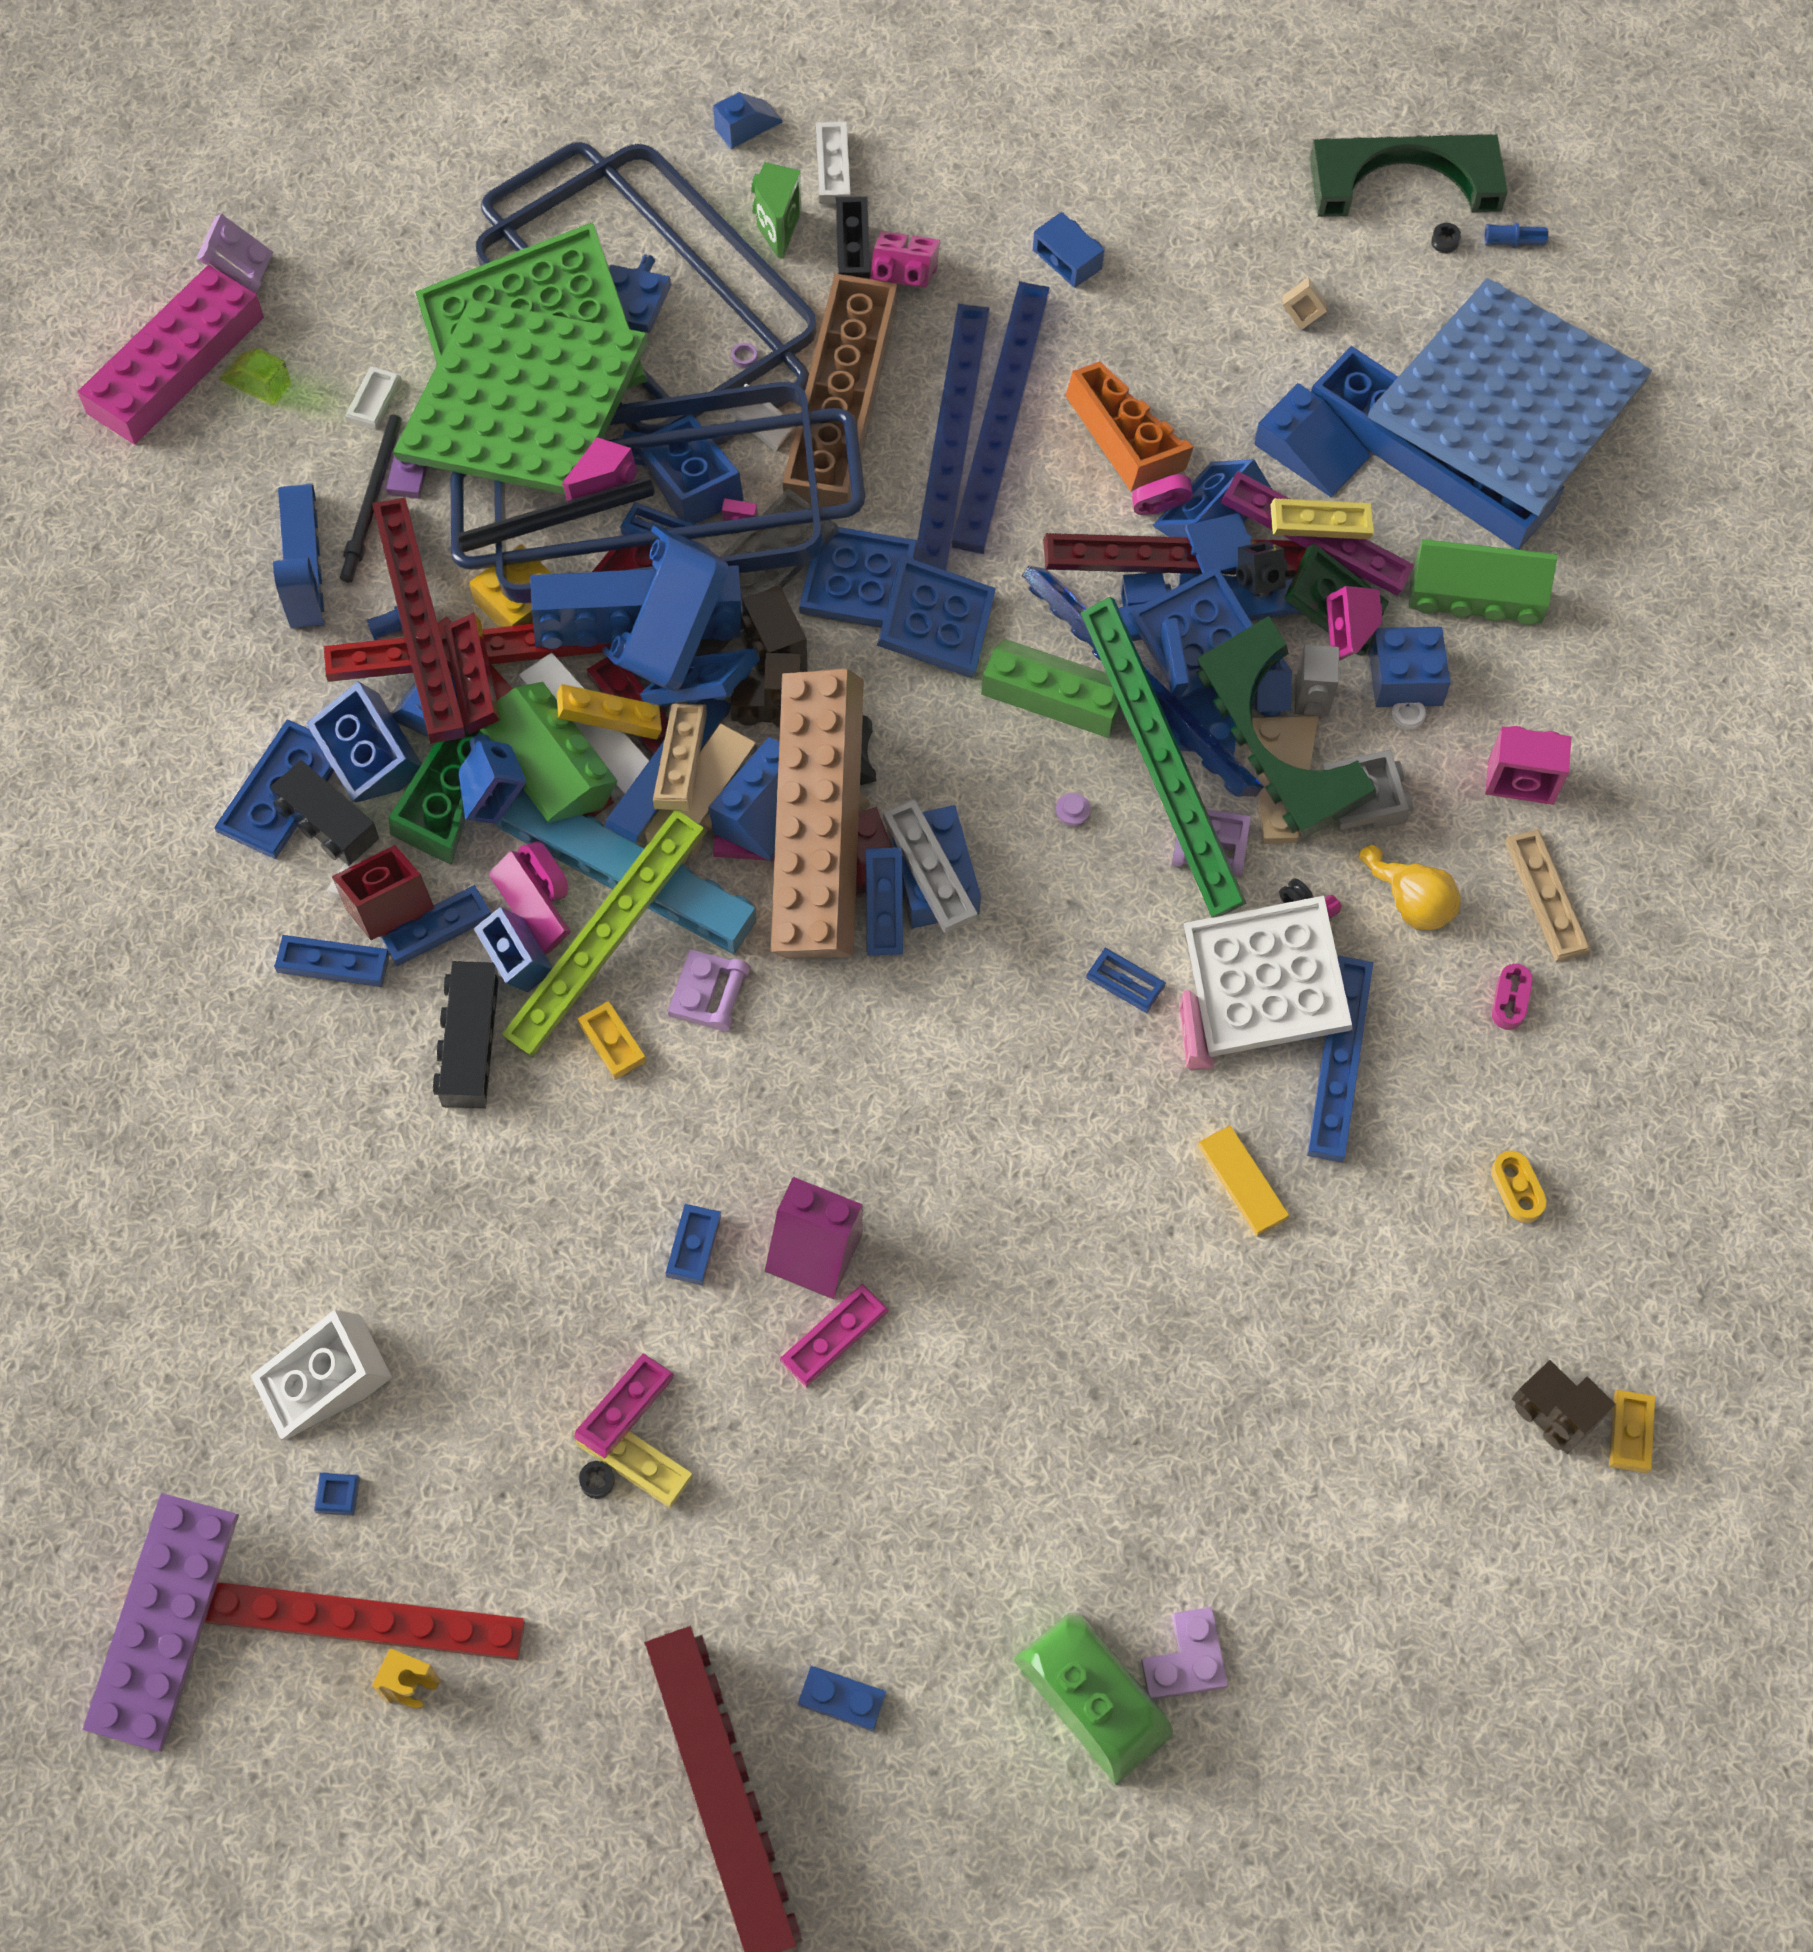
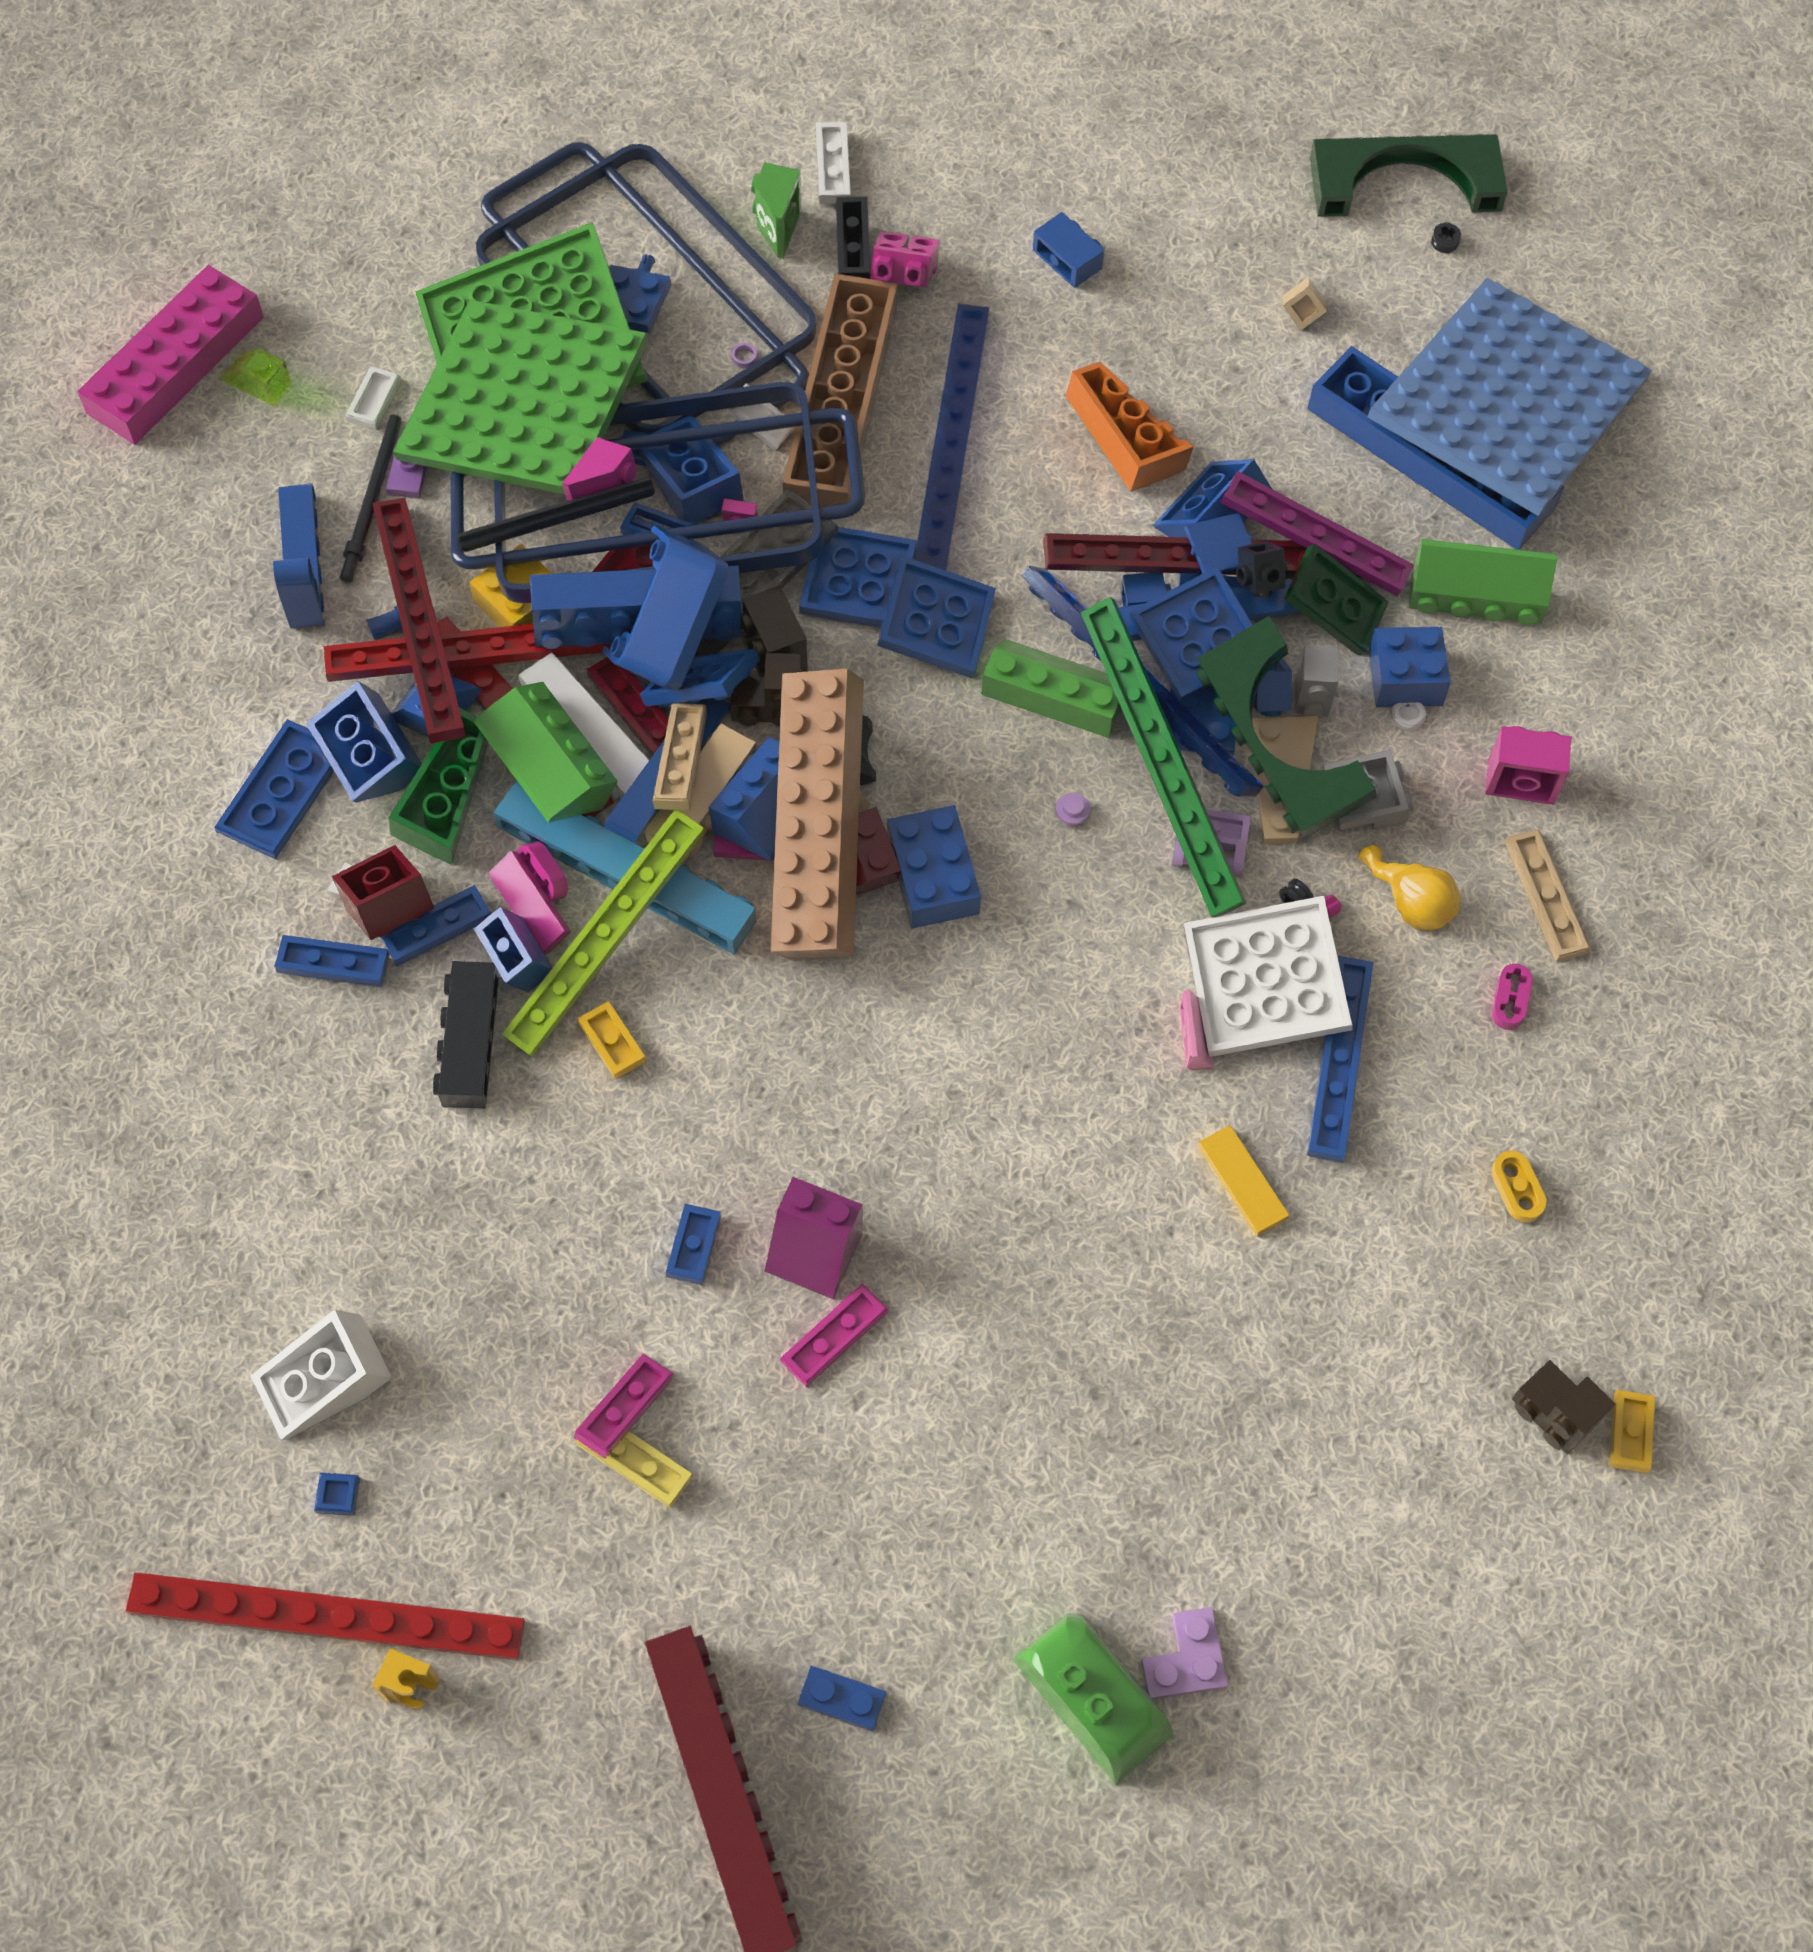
(161, 1622): medium lavender plate -> none
(239, 249): lavender plate -> none
(323, 813): black brick -> none
(472, 673): dark red plate -> none
(489, 780): blue torso -> none
(585, 1481): black bush -> none
(608, 711): yellow plate -> none
(698, 986): lavender plate -> none
(743, 118): blue slope -> none
(884, 901): blue plate -> none
(930, 866): light grey plate -> none
(1000, 418): clear blue plate -> none
(1118, 990): blue tile -> none
(1162, 494): dark pink beam -> none
(1174, 656): blue tile -> none
(1311, 440): blue slope -> none
(1322, 518): light yellow plate -> none
(1353, 618): dark pink slope -> none
(1515, 235): blue axle -> none

